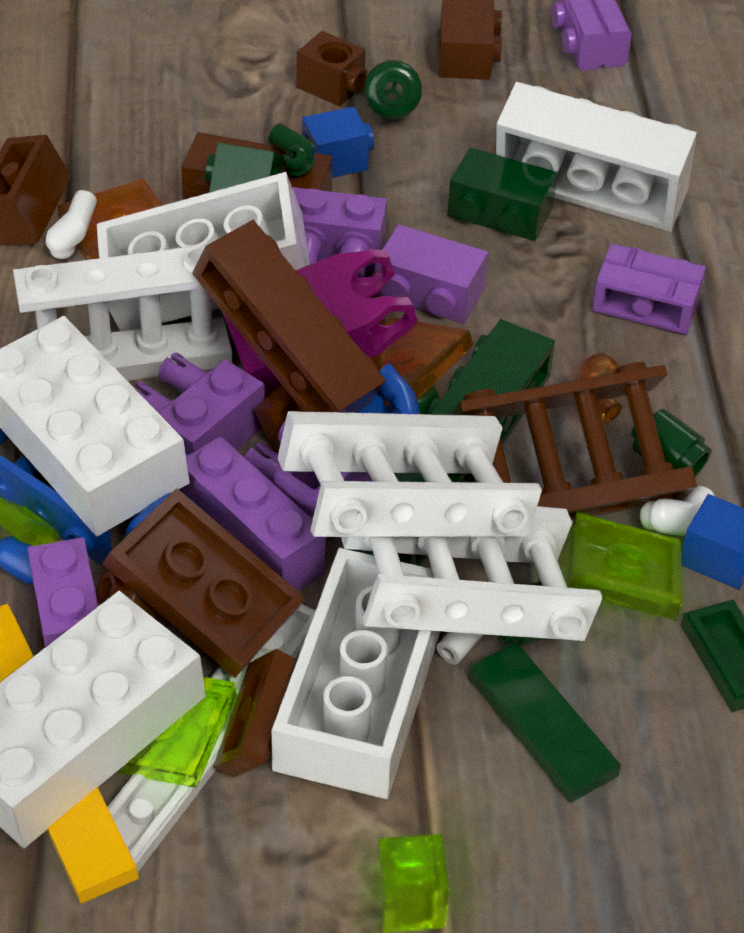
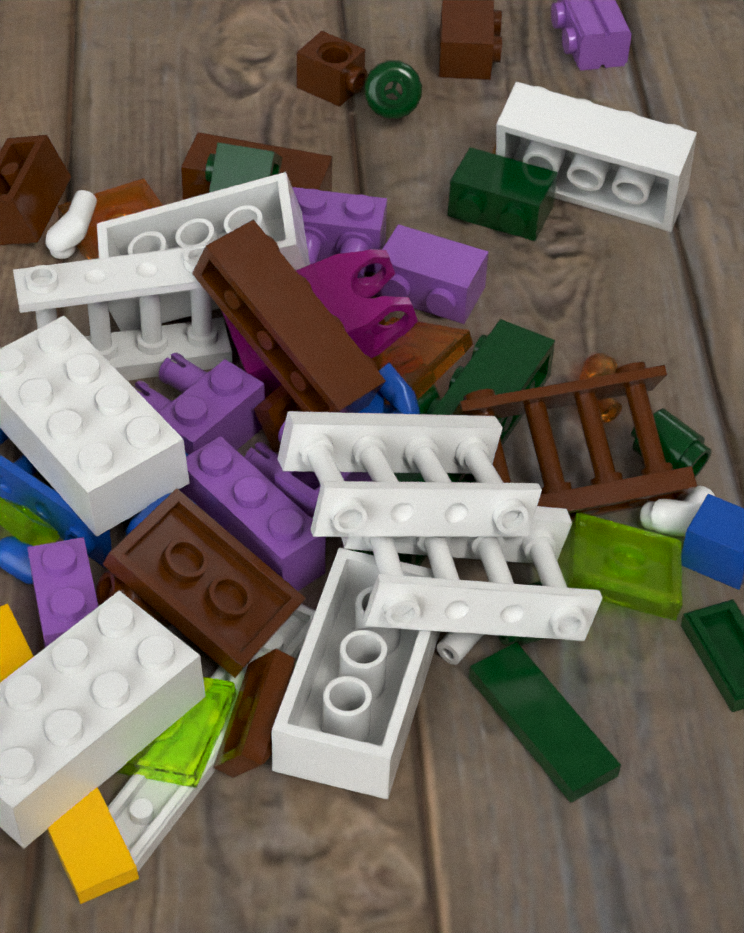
(298, 150): dark green arm -> none
(342, 137): blue brick -> none
(412, 883): clear neon green brick -> none
(648, 288): medium lavender brick -> none

